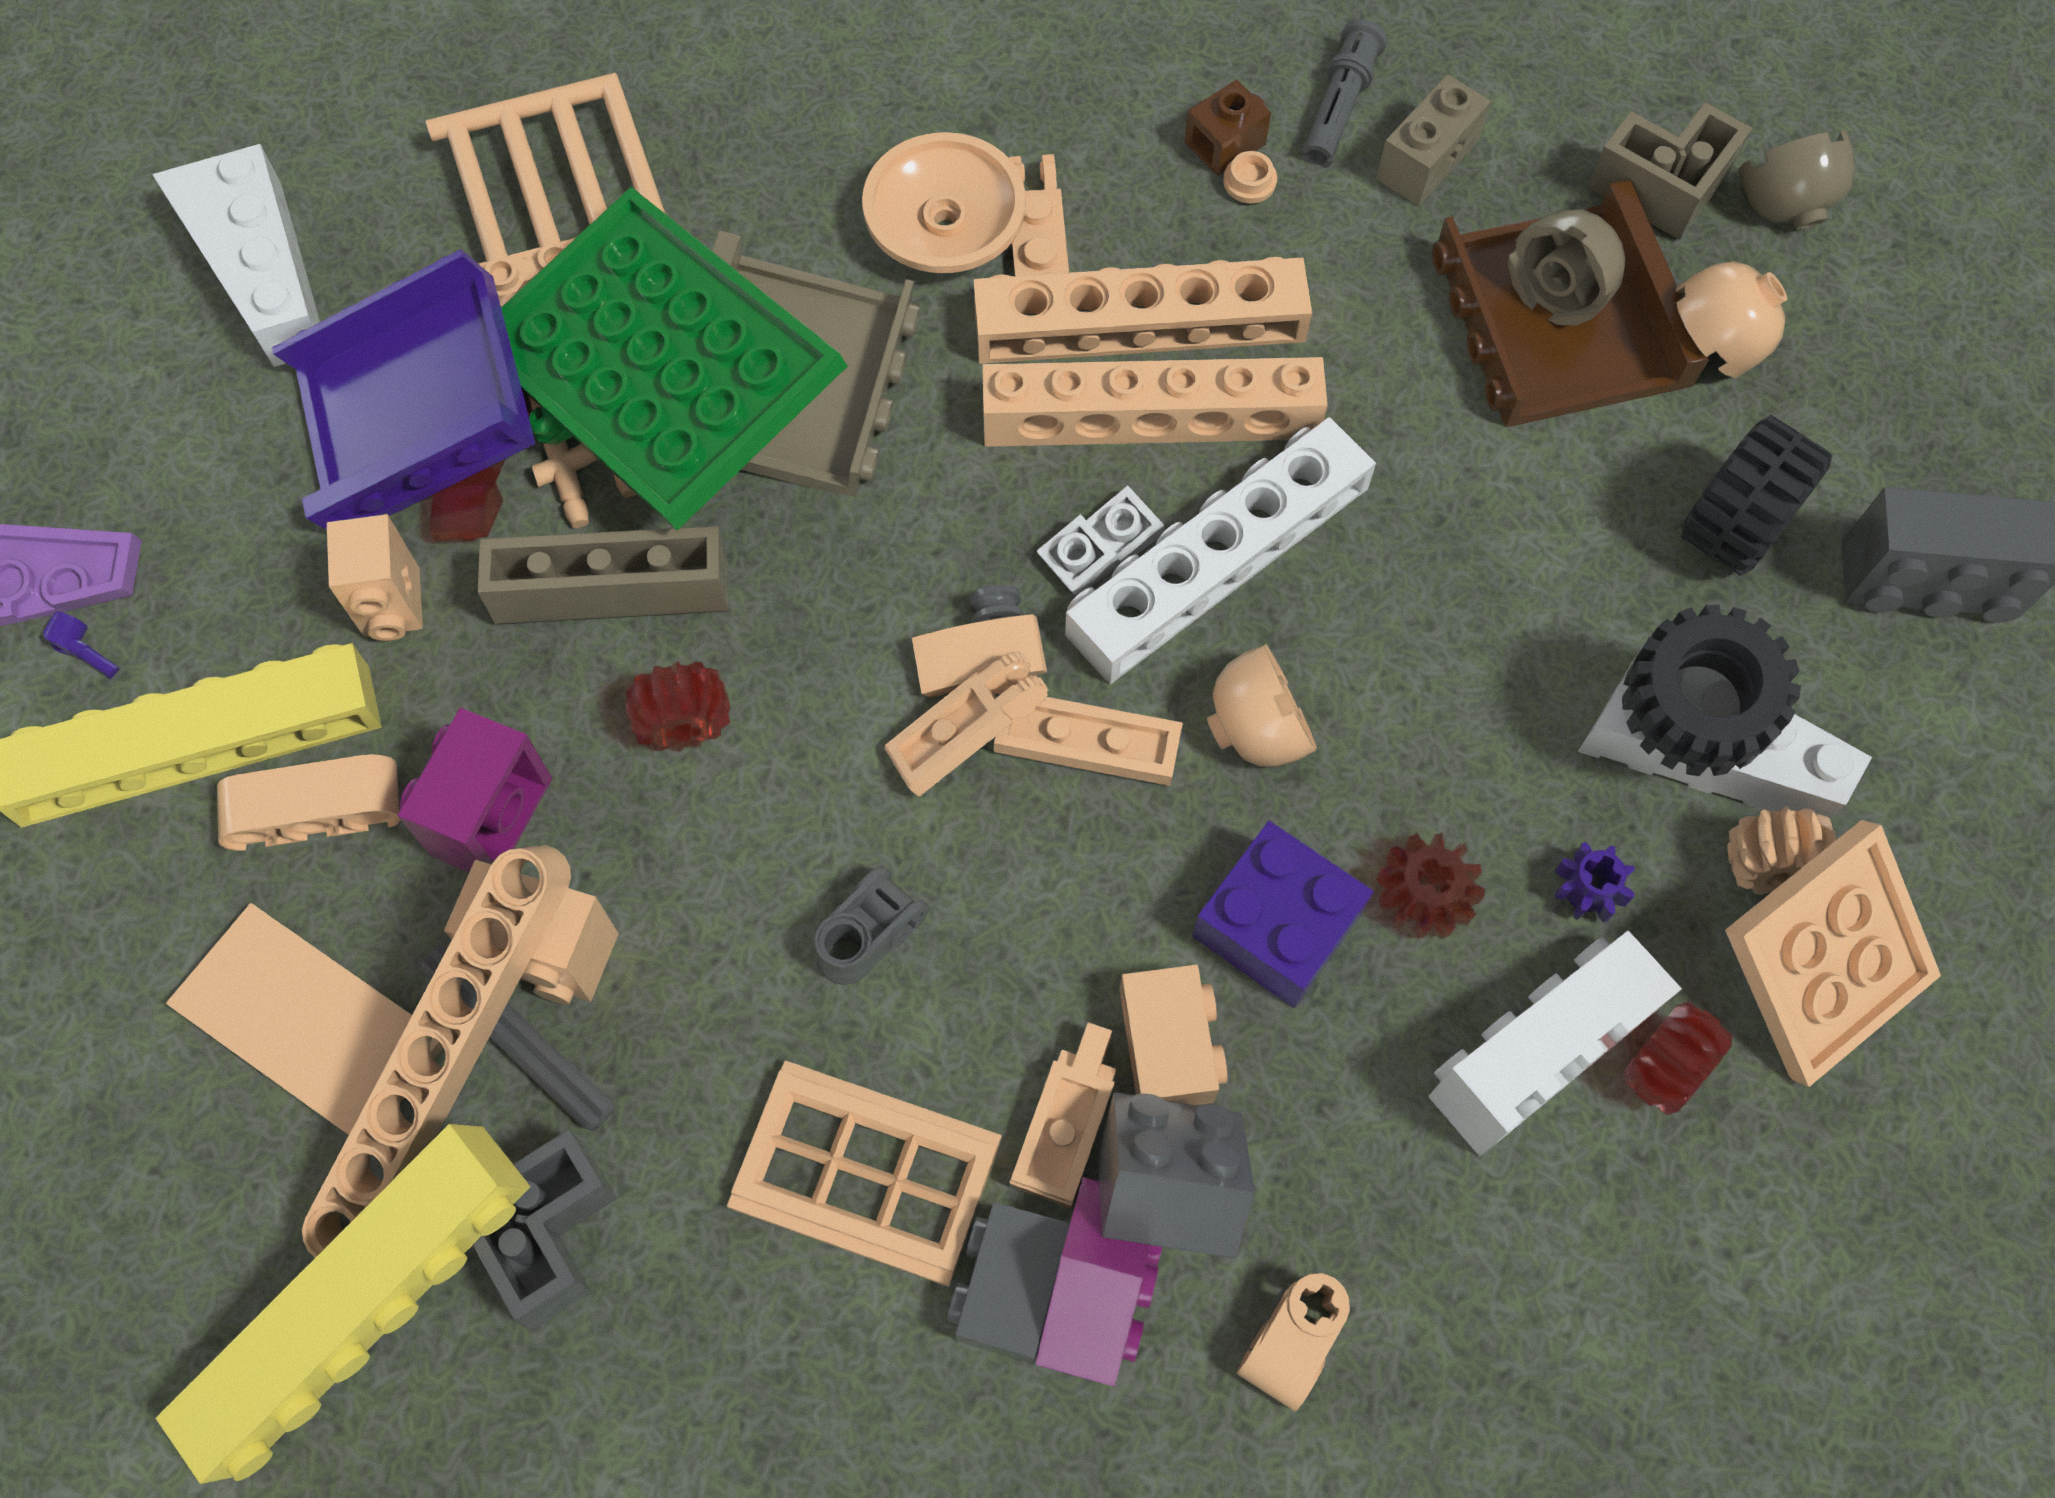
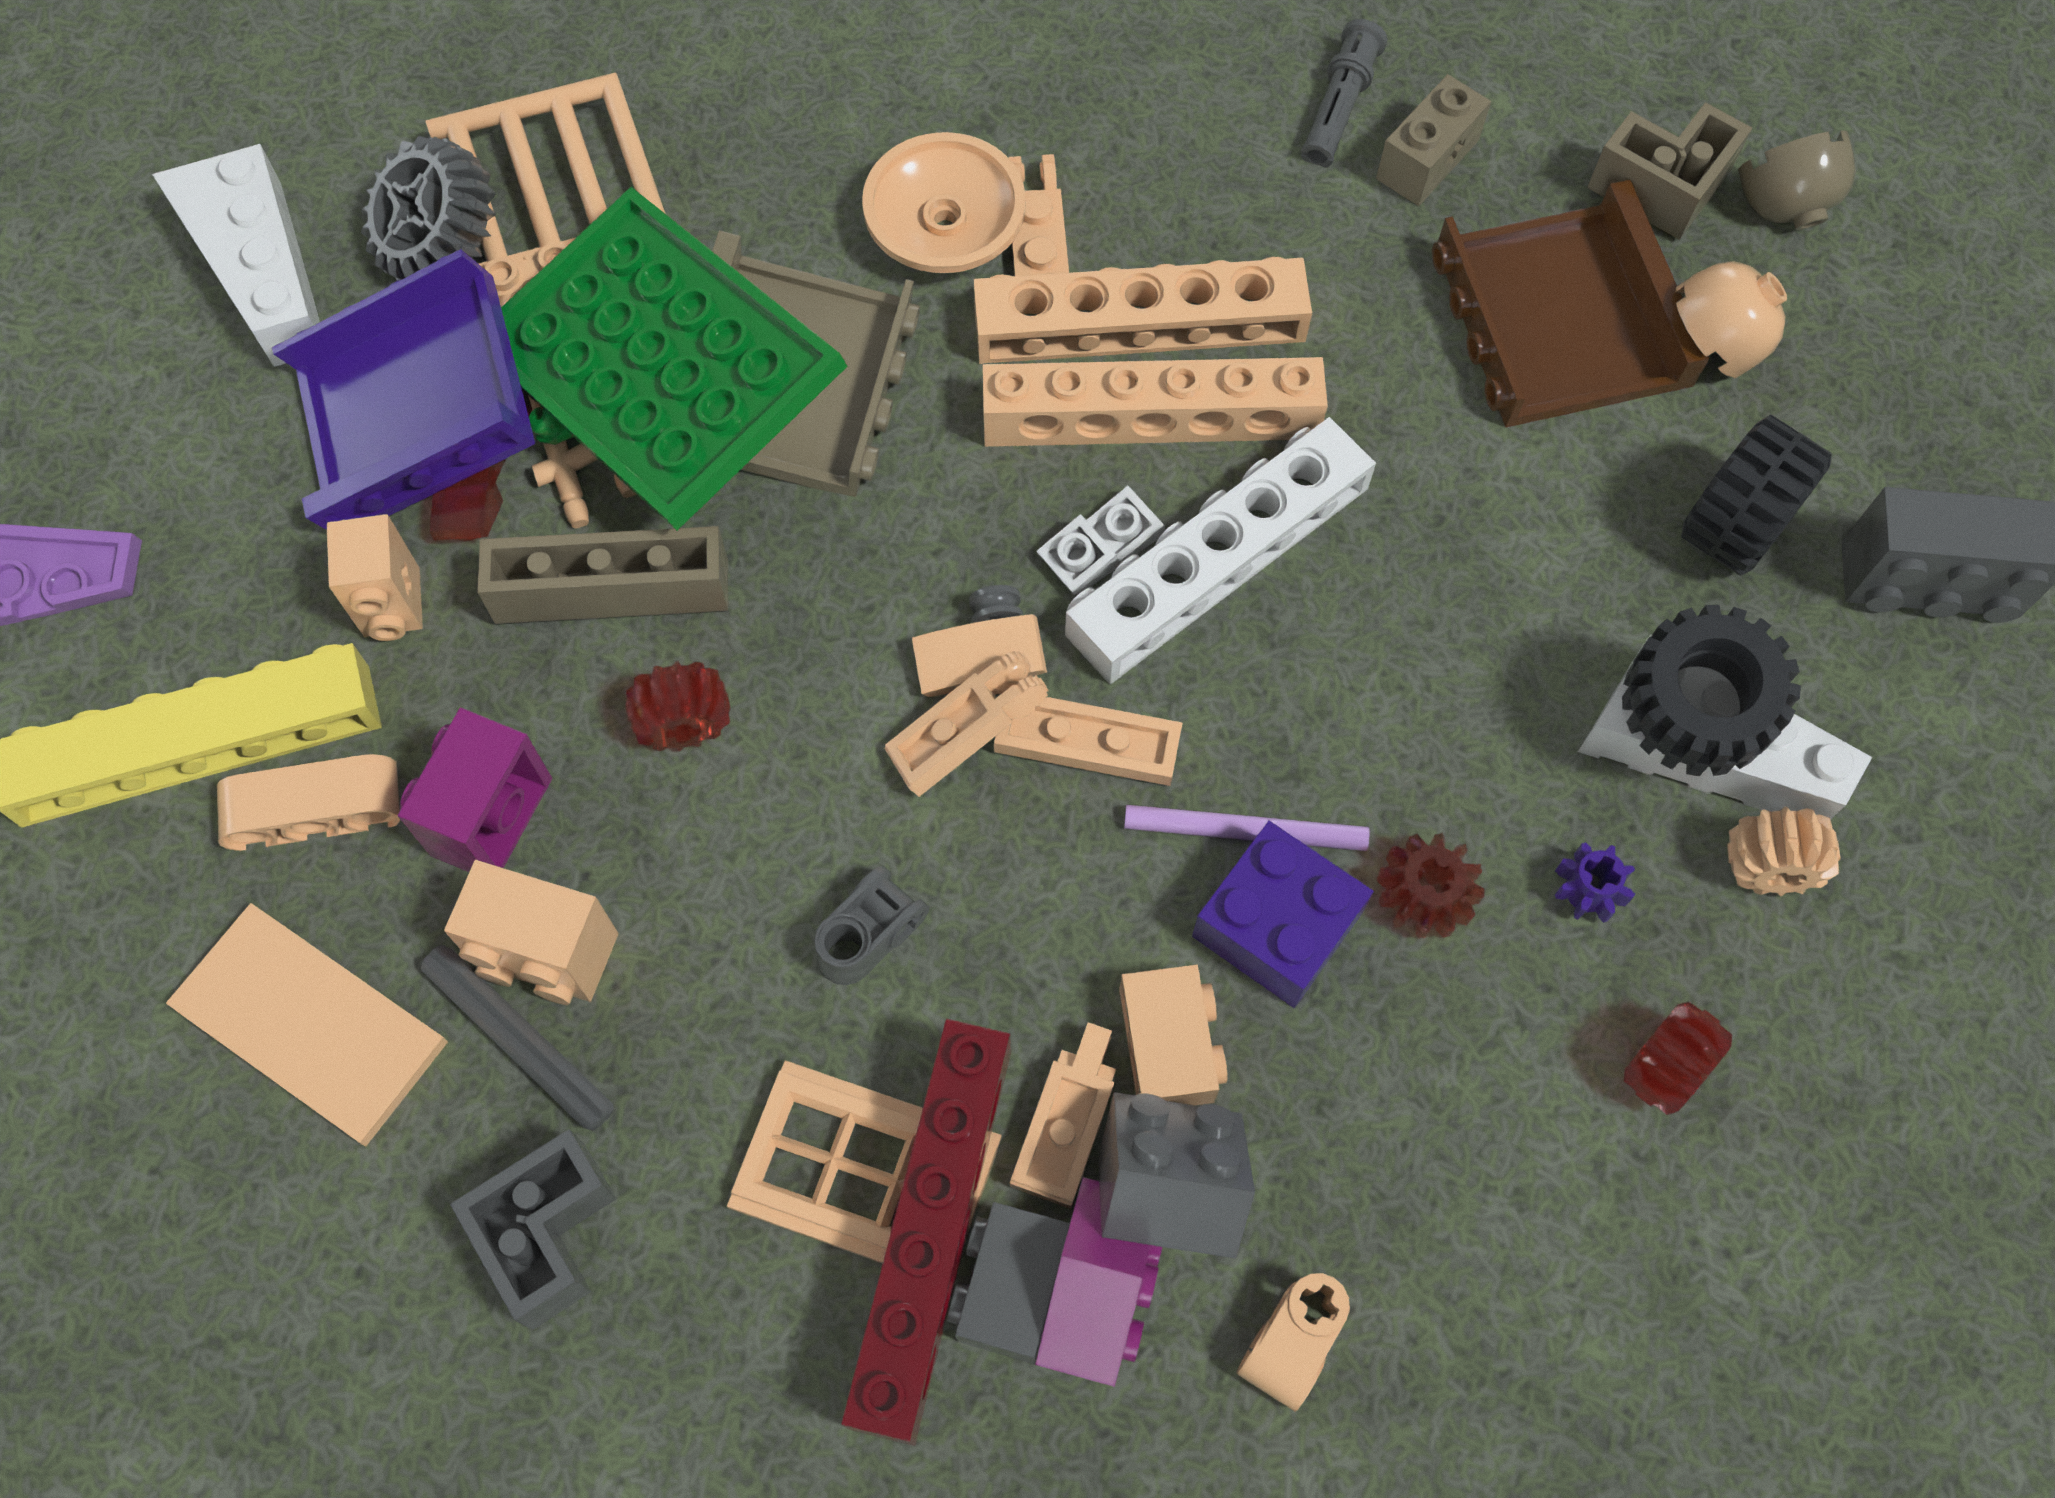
(65, 637): dark purple hand -> none
(343, 1304): light yellow brick -> none
(426, 206): none -> dark grey gear
(460, 1030): light nougat beam -> none
(928, 1234): none -> dark red brick
(1227, 125): reddish brown brick -> none
(1243, 827): none -> lavender bar
(1250, 177): light nougat plate -> none
(1259, 712): light nougat cylinder -> none
(1552, 1041): white wedge -> none
(1568, 265): dark tan cylinder -> none
(1834, 952): light nougat plate -> none

